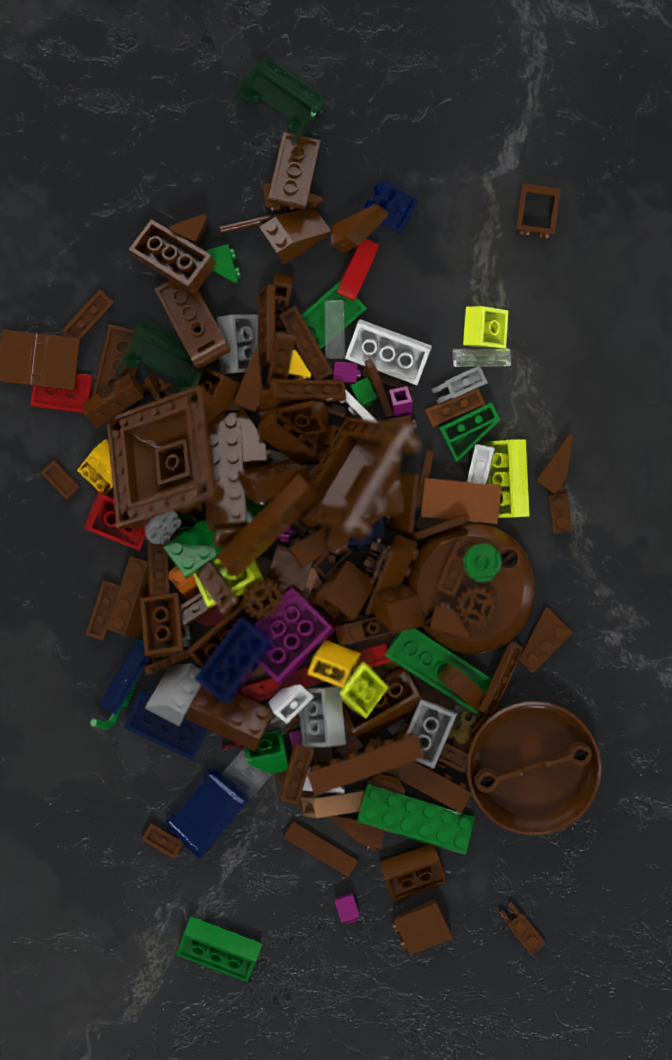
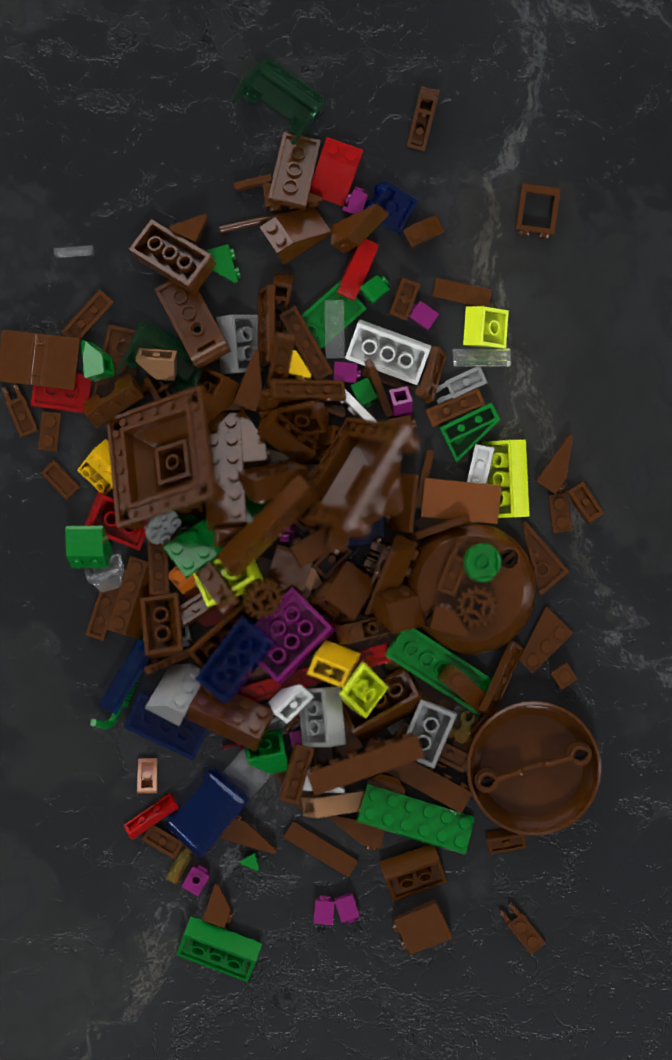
(20, 412): none -> reddish brown hinge
(49, 431): none -> reddish brown plate
(74, 251): none -> clear tile
(87, 547): none -> green slope
(96, 362): none -> green slope
(107, 578): none -> clear slope
(147, 775): none -> nougat slope
(151, 816): none -> red tile
(158, 363): none -> medium nougat slope
(179, 866): none -> clear yellow cylinder
(196, 879): none -> magenta brick
(218, 908): none -> reddish brown slope
(243, 833): none -> reddish brown slope
(250, 861): none -> green slope
(252, 183): none -> reddish brown tile
(324, 910): none -> magenta brick
(335, 171): none -> red slope
(355, 201): none -> magenta brick
(375, 289): none -> green slope
(403, 299): none -> reddish brown hinge
(423, 118): none -> reddish brown slope
(423, 231): none -> reddish brown slope
(423, 315): none -> magenta brick
(431, 375): none -> reddish brown plate
(461, 293): none -> reddish brown tile
(504, 840): none -> reddish brown slope
(546, 565): none -> reddish brown wing
(563, 675): none -> reddish brown brick
(585, 502): none -> reddish brown plate

